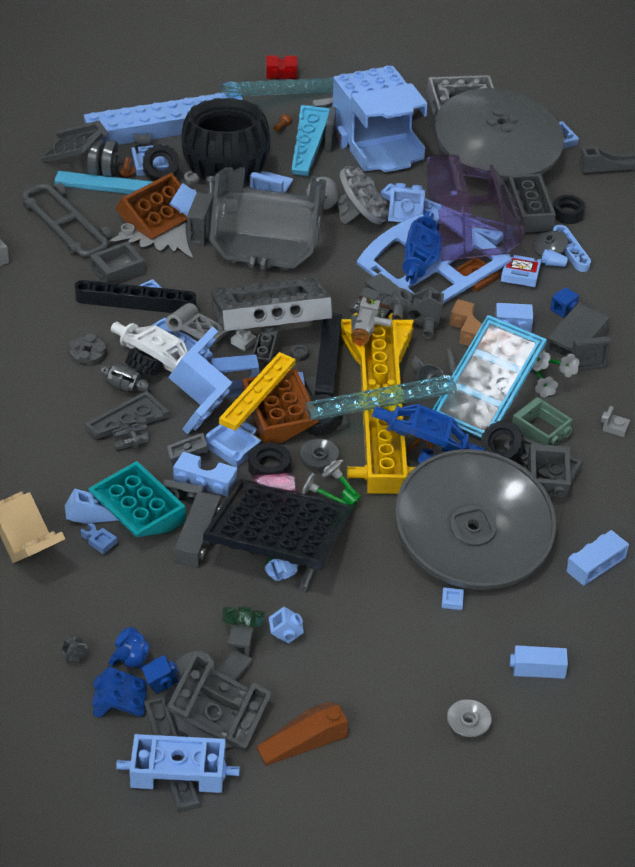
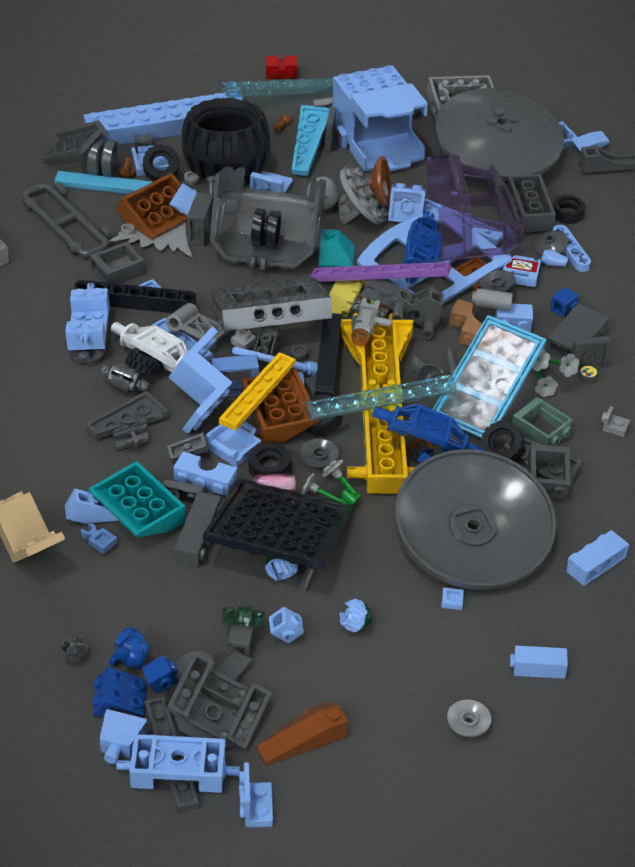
(88, 318): none -> light blue brick
(119, 733): none -> light blue torso
(255, 801): none -> light blue bracket
(266, 228): none -> black wheel
(308, 368): none -> light blue piece
(335, 249): none -> teal slope
(344, 295): none -> light yellow windscreen
(356, 617): none -> light blue piece
(381, 181): none -> dark orange dish
(382, 271): none -> medium lavender tile
(492, 299): none -> light grey piece
(498, 280): none -> dark grey dish
(588, 373): none -> tile
(591, 139): none -> light blue slope

